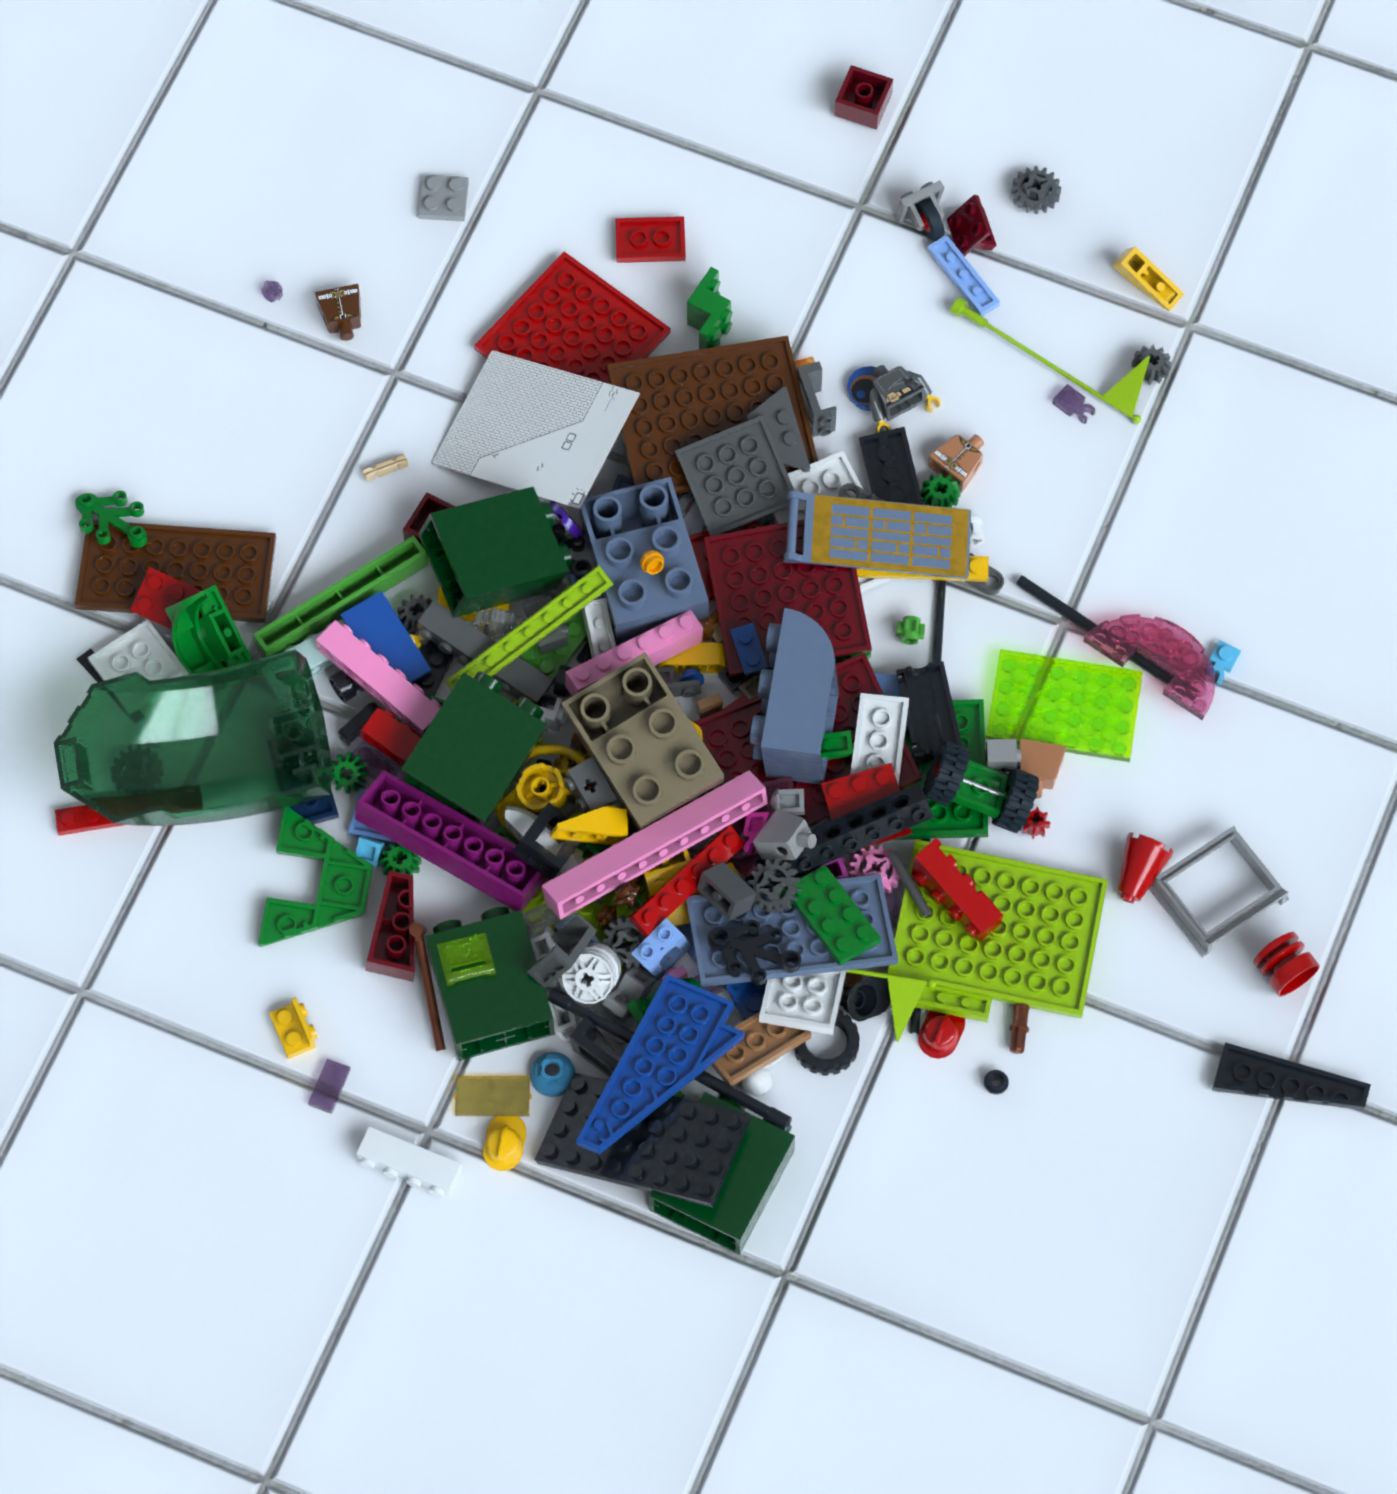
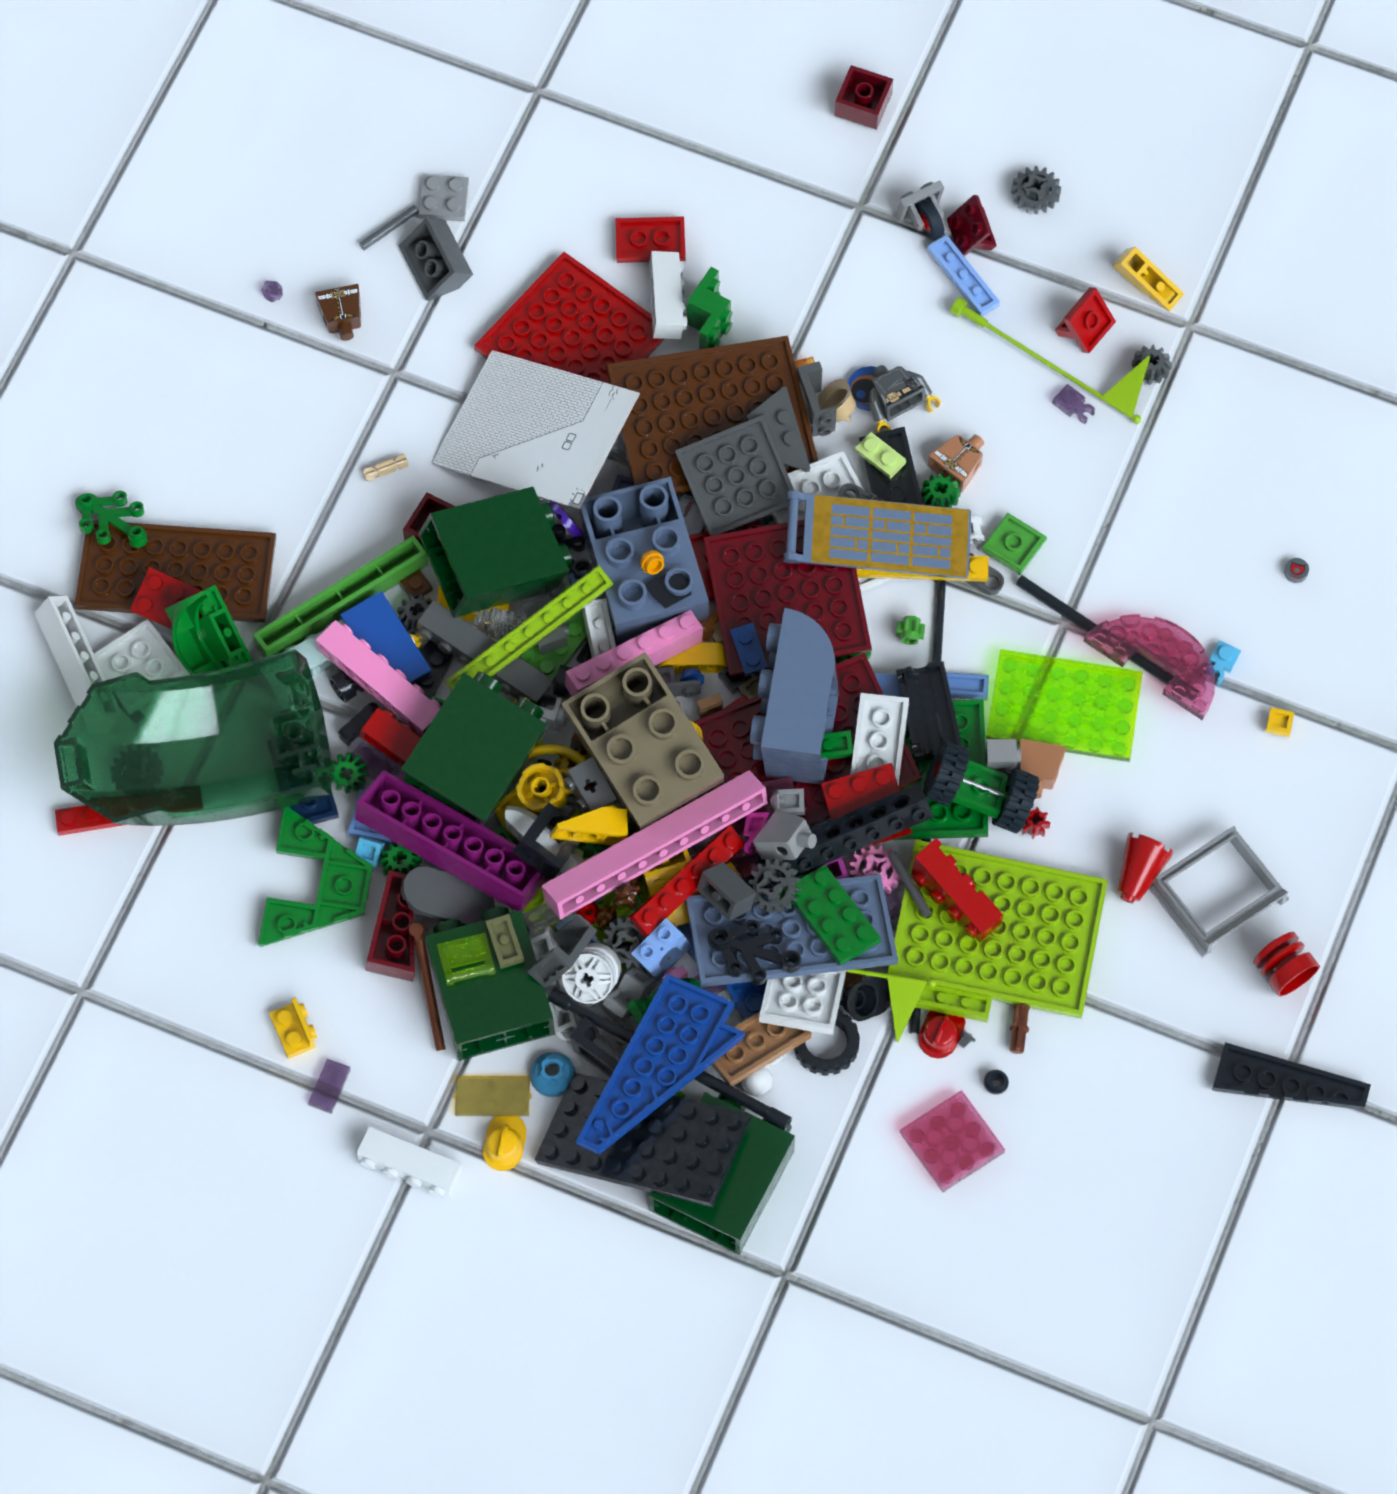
(69, 646): none -> white brick
(389, 227): none -> dark grey piece
(416, 584): none -> reddish brown plate
(435, 258): none -> dark grey slope
(443, 896): none -> dark grey tile
(504, 941): none -> olive plate
(593, 908): none -> red plate
(661, 594): none -> black sticker
(666, 295): none -> white brick
(839, 395): none -> tan piece
(880, 455): none -> yellowish green plate
(952, 1141): none -> clear pink plate
(967, 1038): none -> dark grey piece
(968, 685): none -> medium blue tile
(1013, 543): none -> bright green plate
(1087, 321): none -> red bracket
(1280, 722): none -> yellow plate
(1296, 570): none -> dark grey tile

